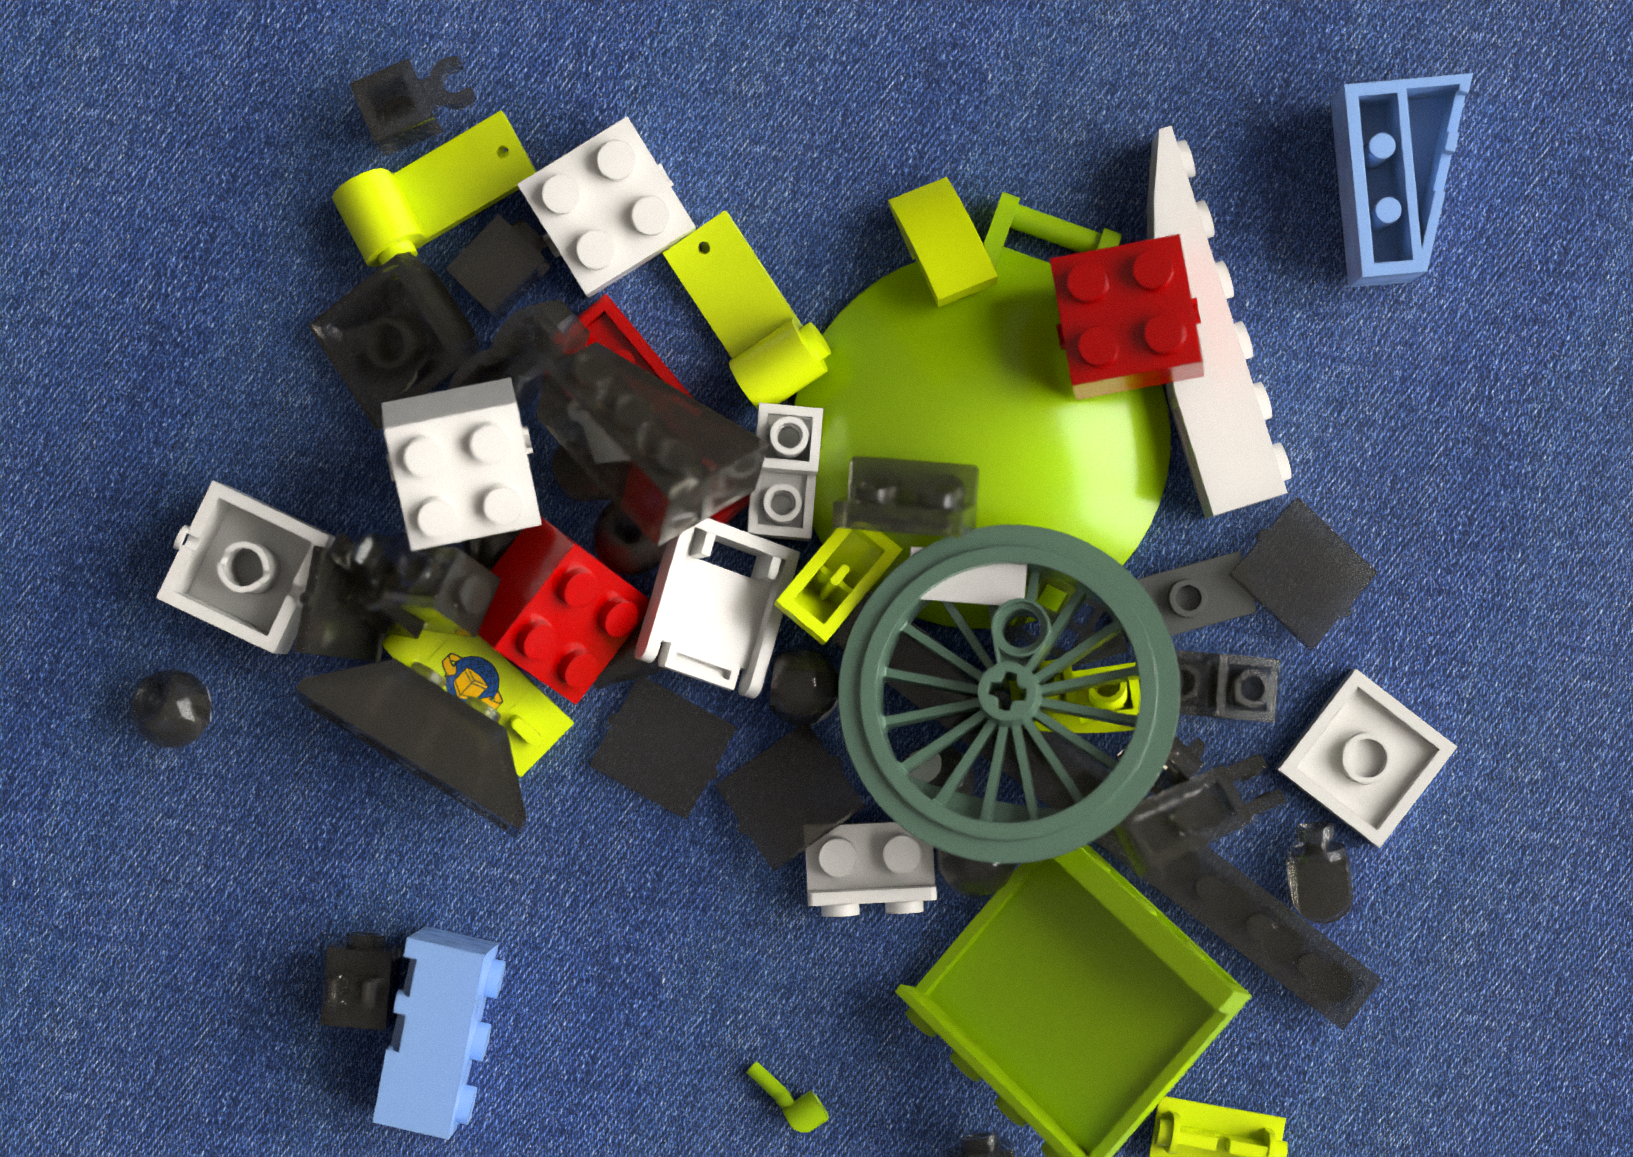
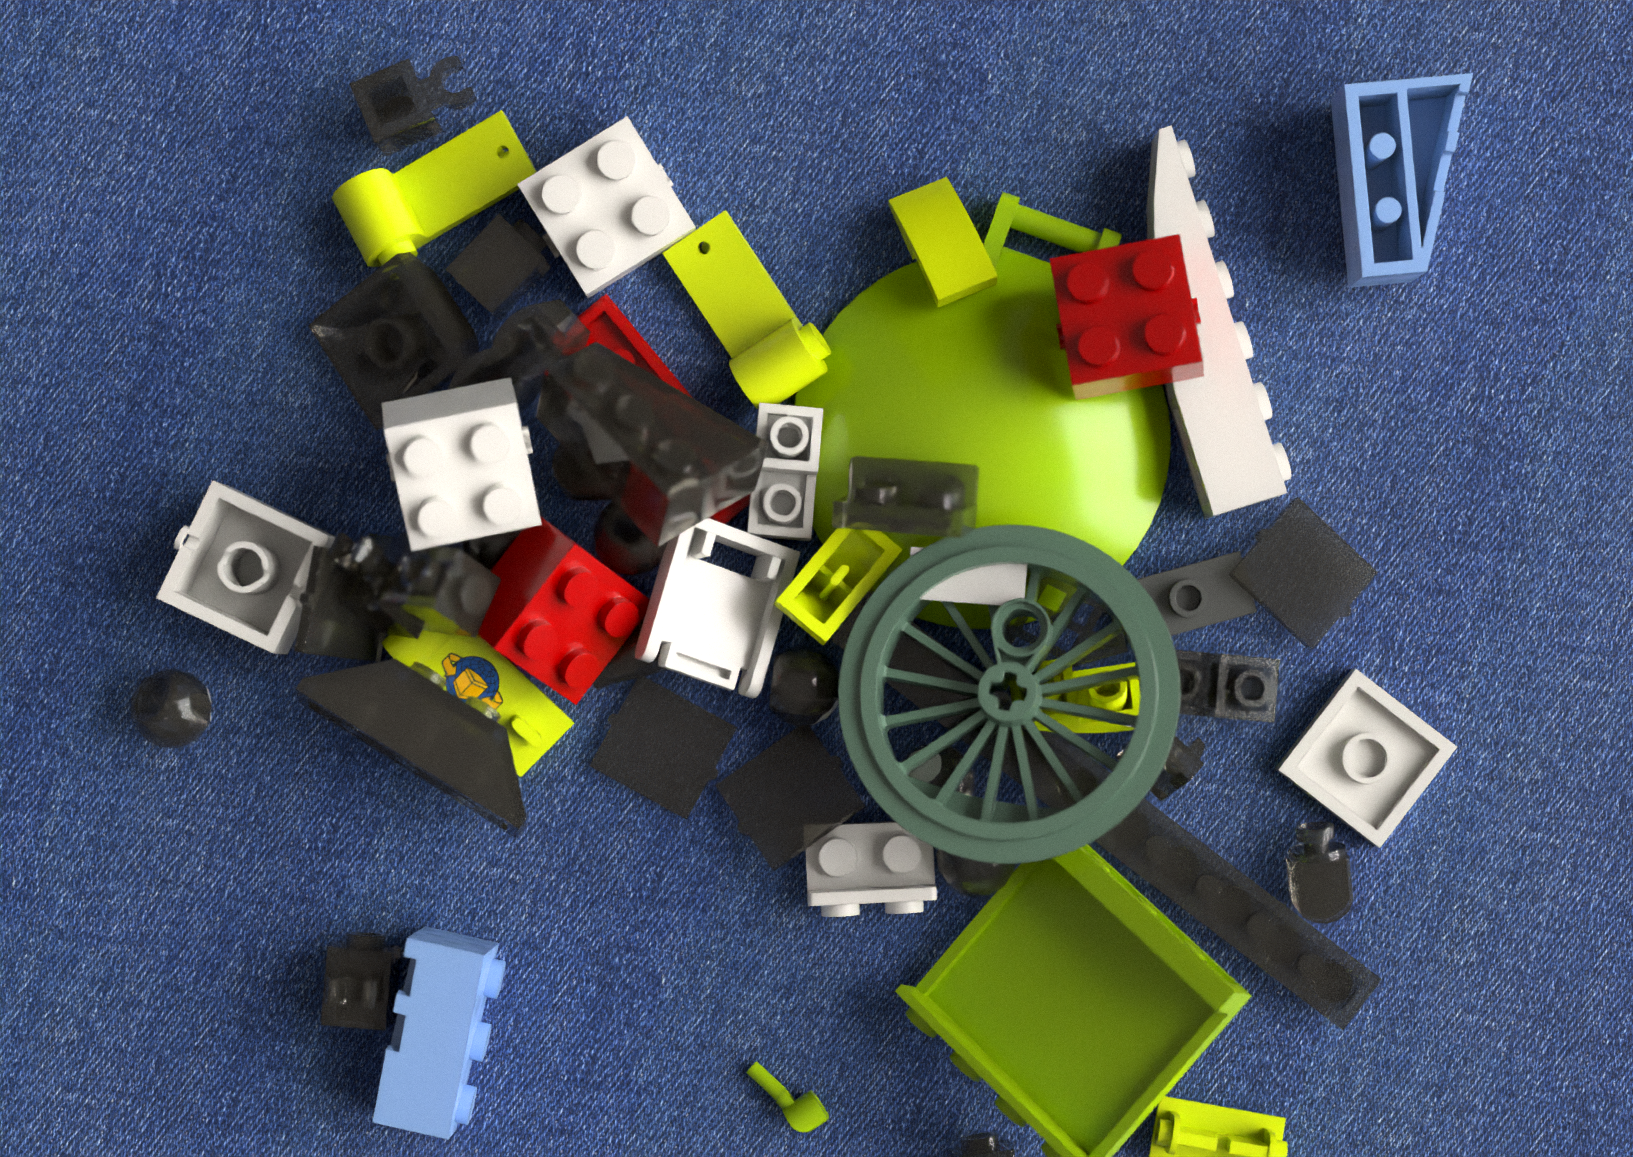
(1193, 815): clear smoke hinge -> none

